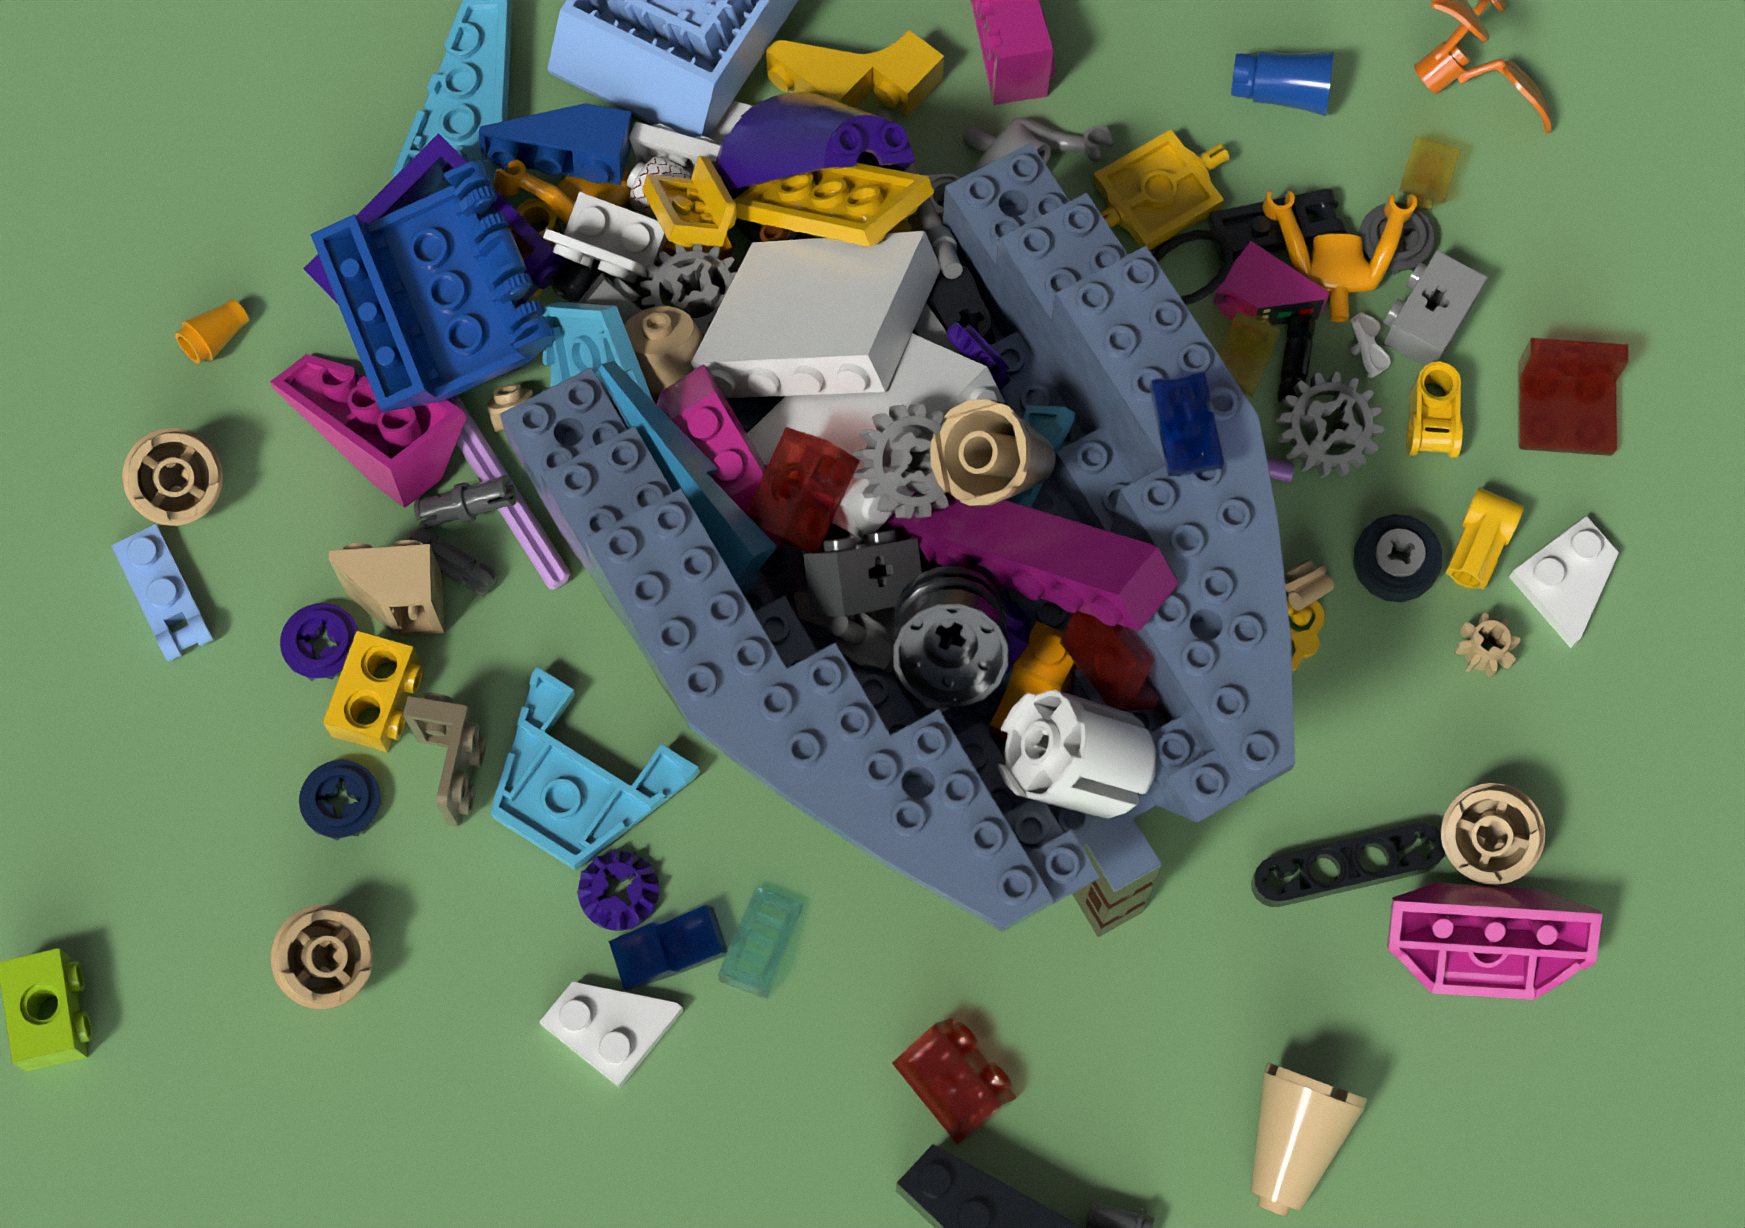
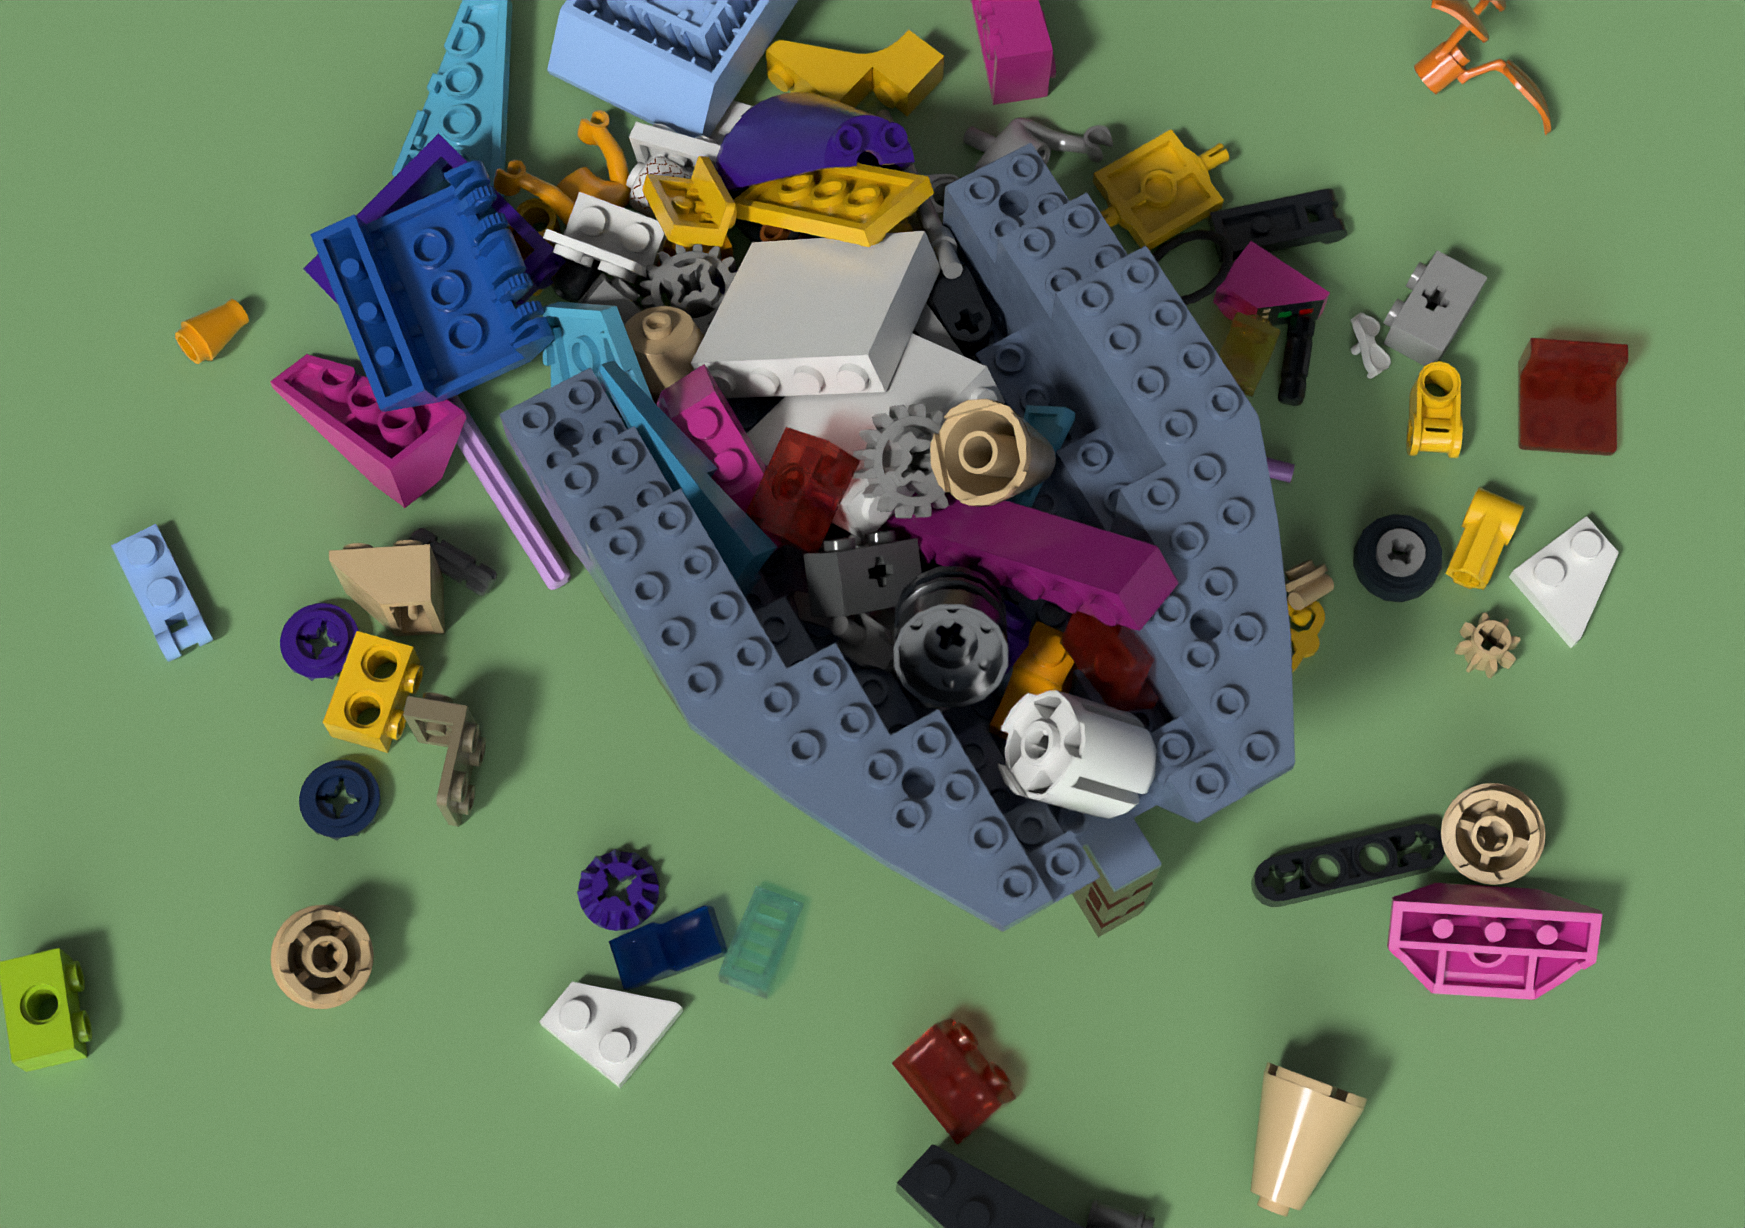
(172, 476): tan cone -> none
(465, 502): dark grey pin -> none
(504, 399): tan plate -> none
(566, 799): medium azure wing -> none
(568, 141): blue slope -> none
(975, 347): dark purple gear -> none
(1186, 425): clear blue hips -> none
(1285, 79): blue plant -> none
(1338, 258): light orange piece -> none
(1347, 432): light grey gear -> none
(1416, 246): dark grey gear -> none
(1429, 172): clear yellow bracket -> none

